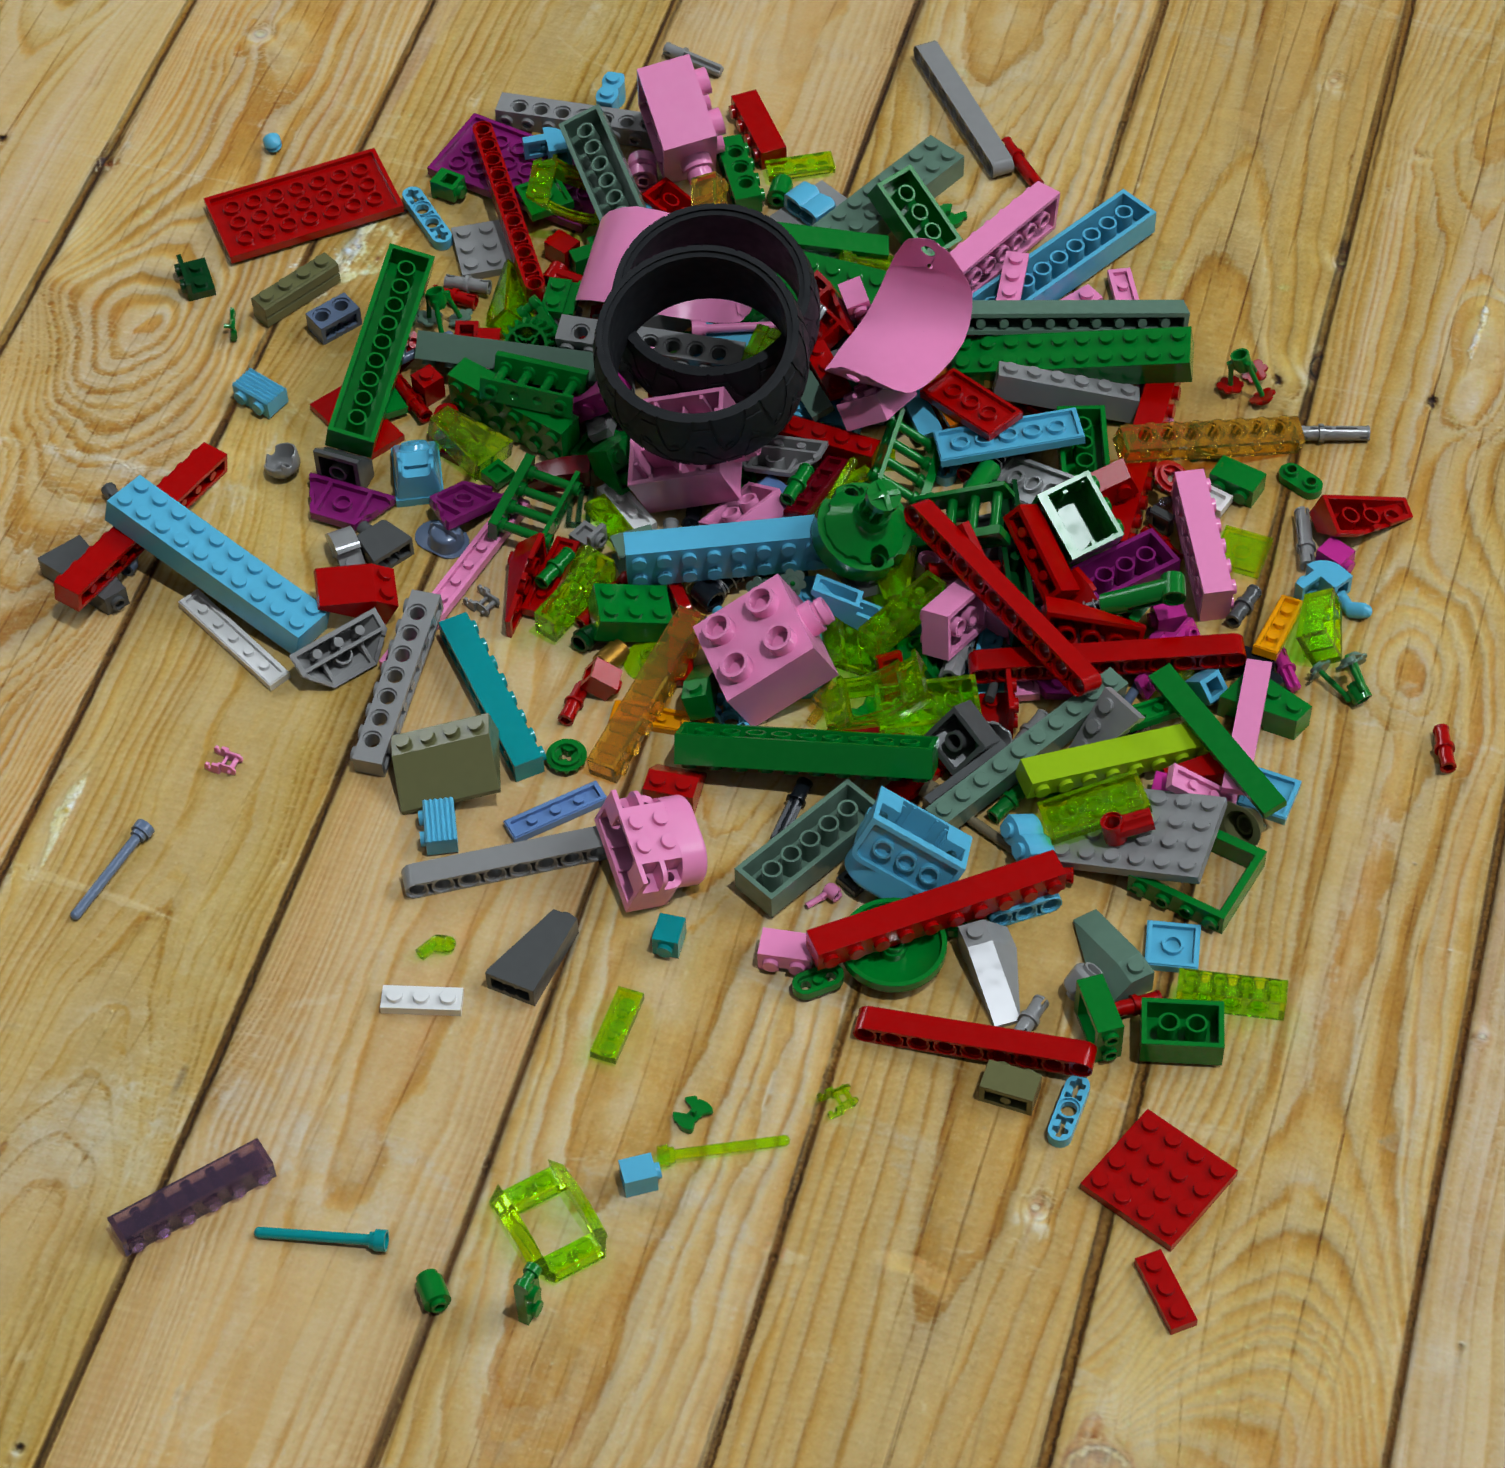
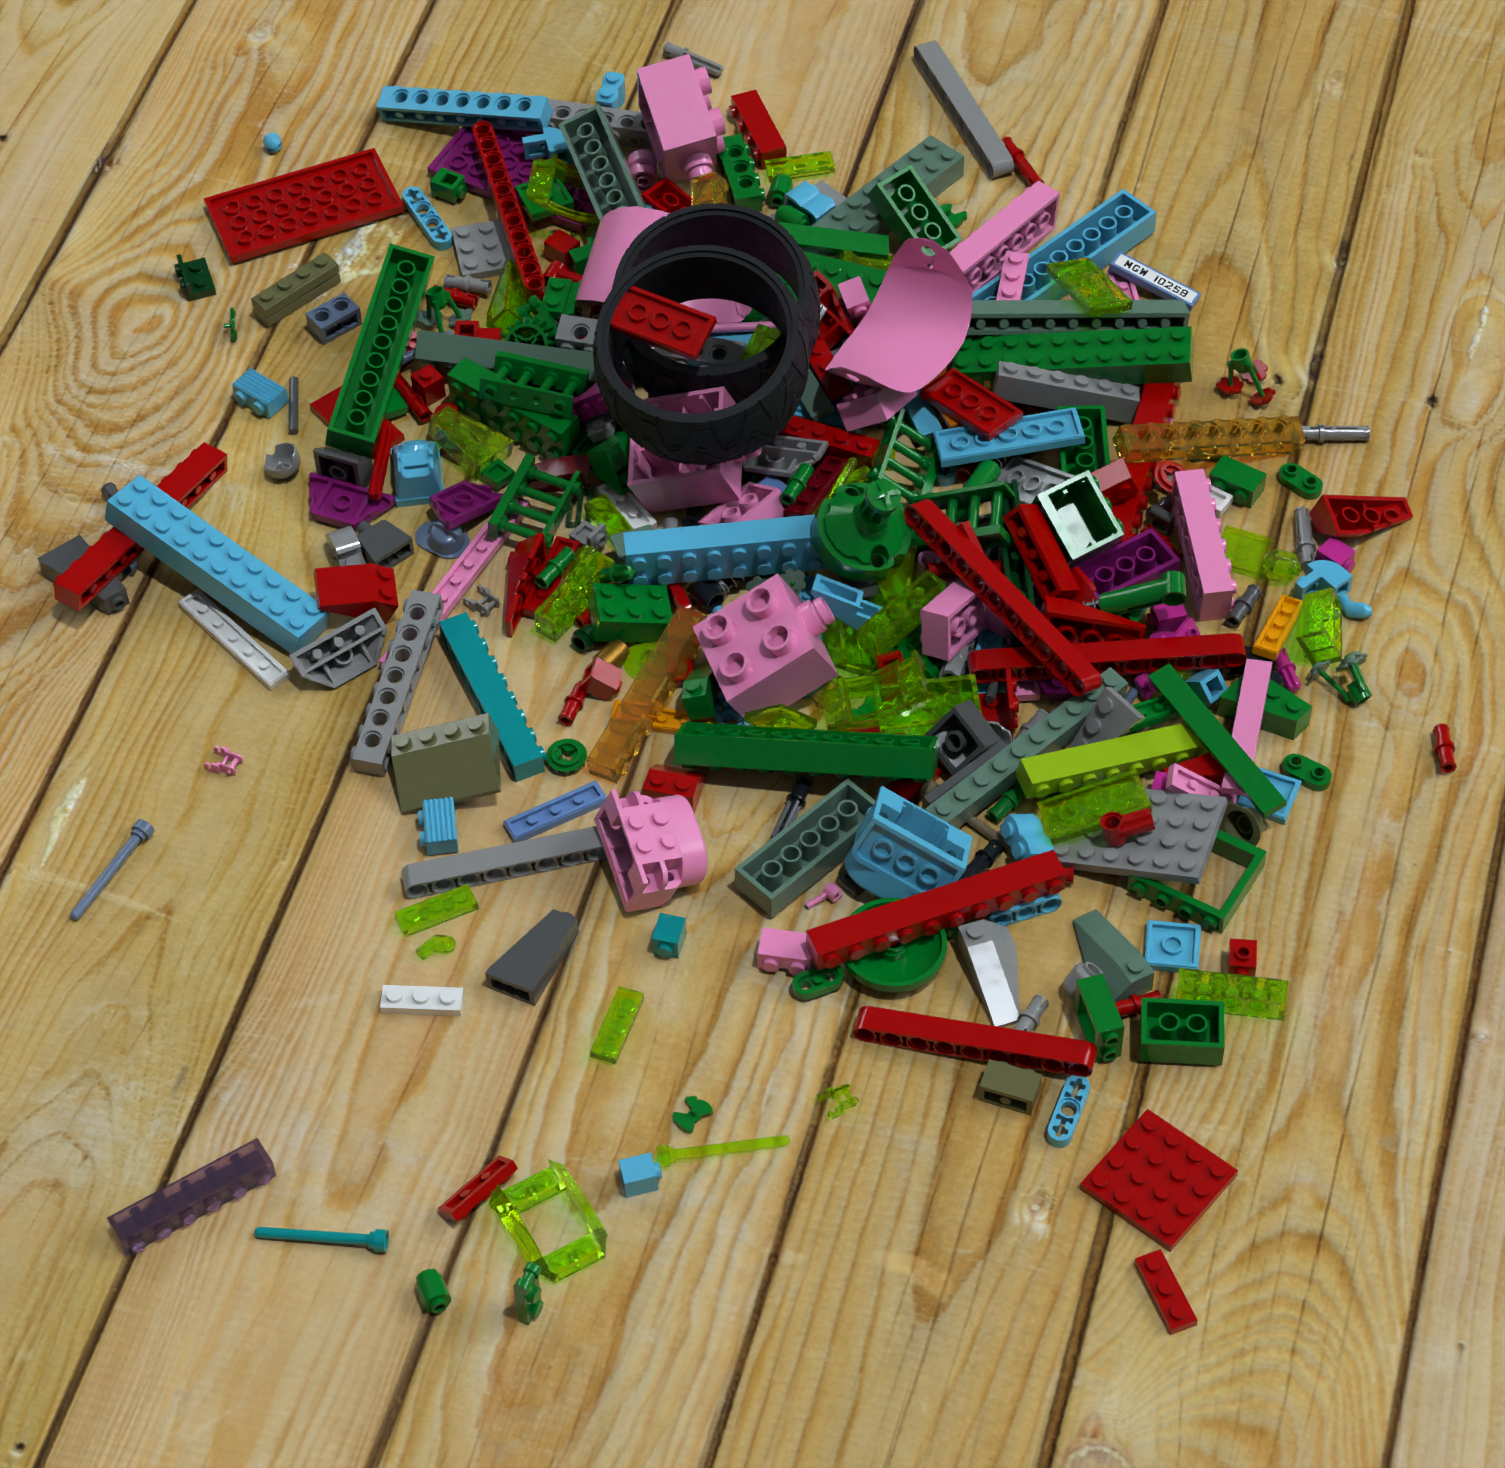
(293, 405): none -> dark grey bar
(380, 464): none -> red axle
(436, 910): none -> clear neon green plate
(464, 108): none -> medium azure brick
(478, 1188): none -> red plate
(616, 574): none -> green axle
(662, 323): none -> red tile
(780, 716): none -> clear neon green tile
(791, 215): none -> green brick
(983, 859): none -> black axle
(1089, 286): none -> clear neon green plate
(1153, 280): none -> tile
(1242, 957): none -> red brick
(1281, 566): none -> clear neon green head
(1306, 772): none -> green plate

